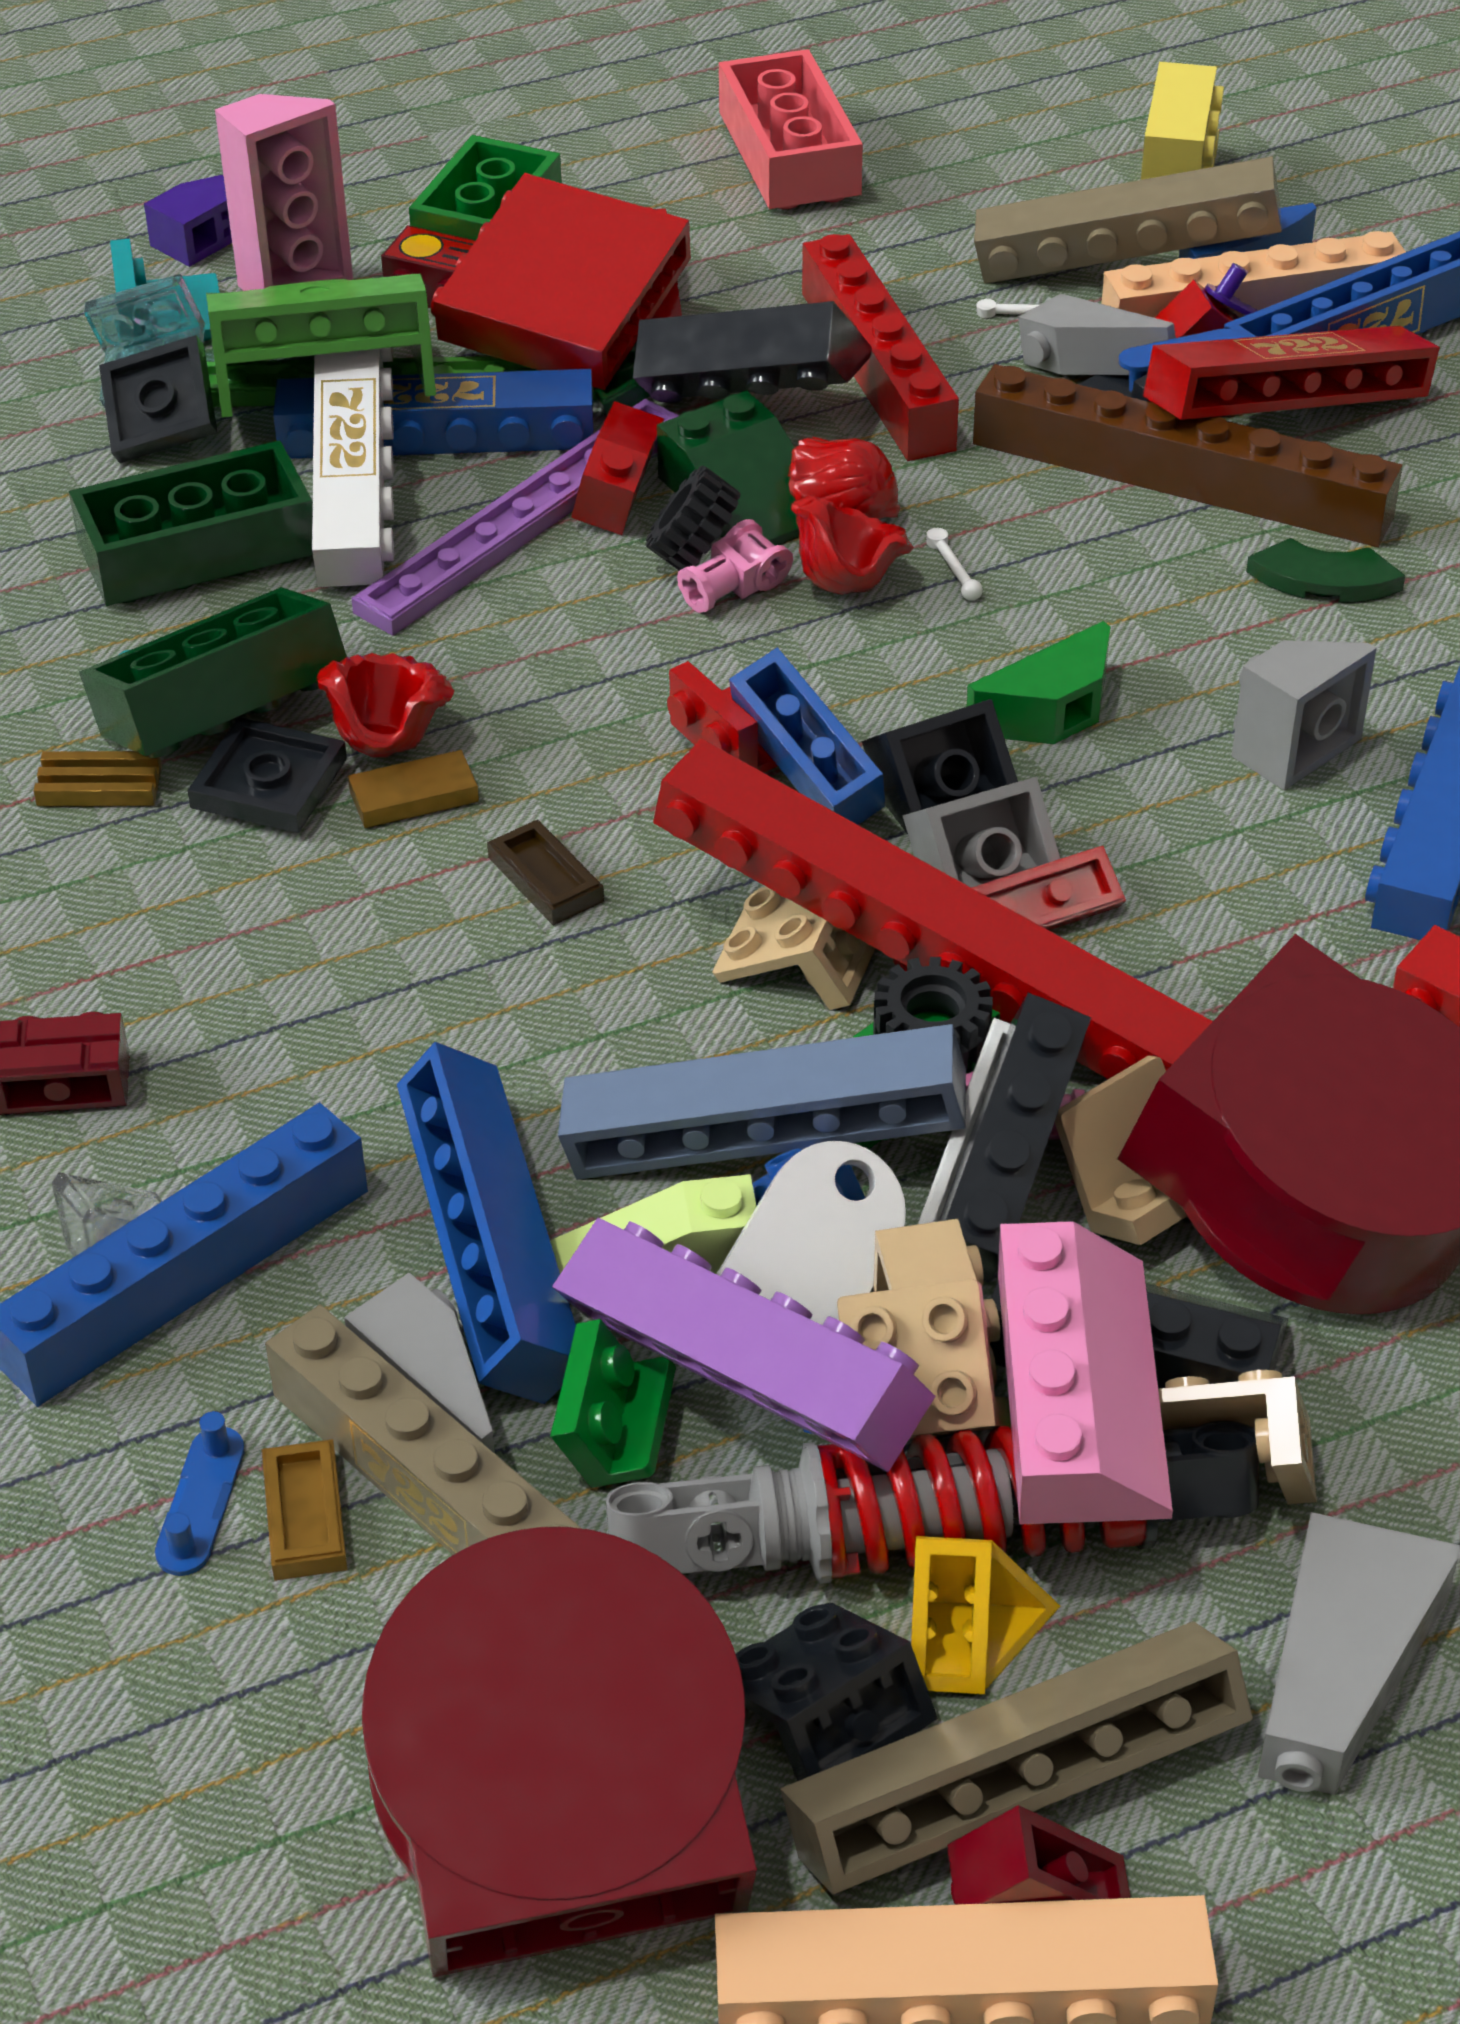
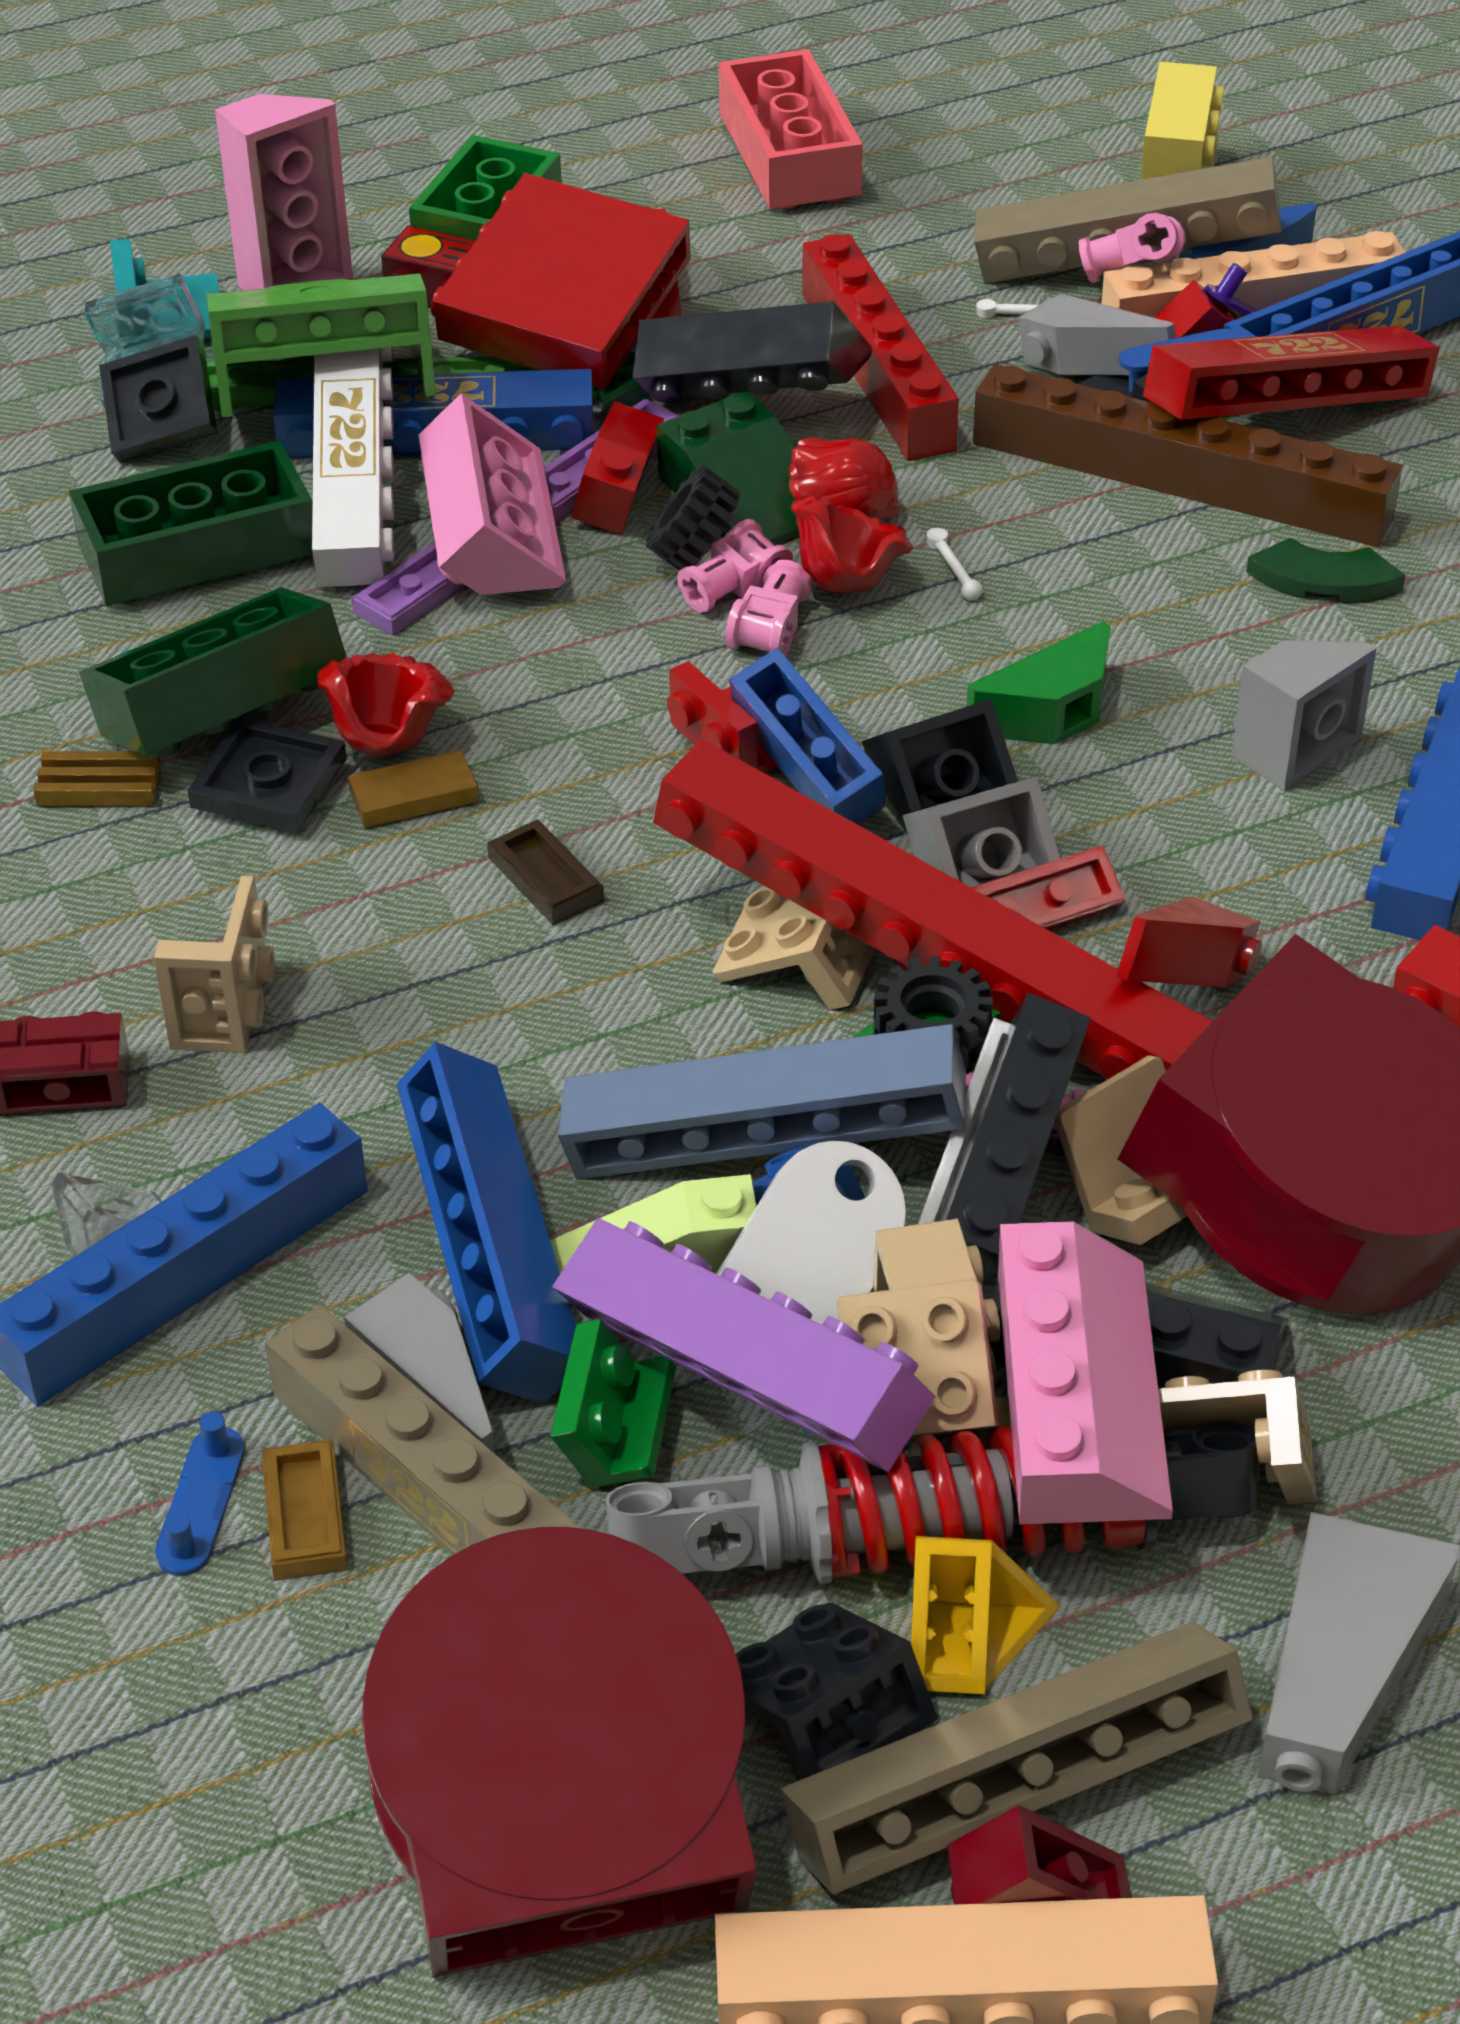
(190, 220): dark purple slope -> none
(214, 988): none -> tan bracket
(489, 503): none -> bright pink slope
(769, 614): none -> bright pink connector
(1131, 246): none -> bright pink connector
(1190, 945): none -> red slope

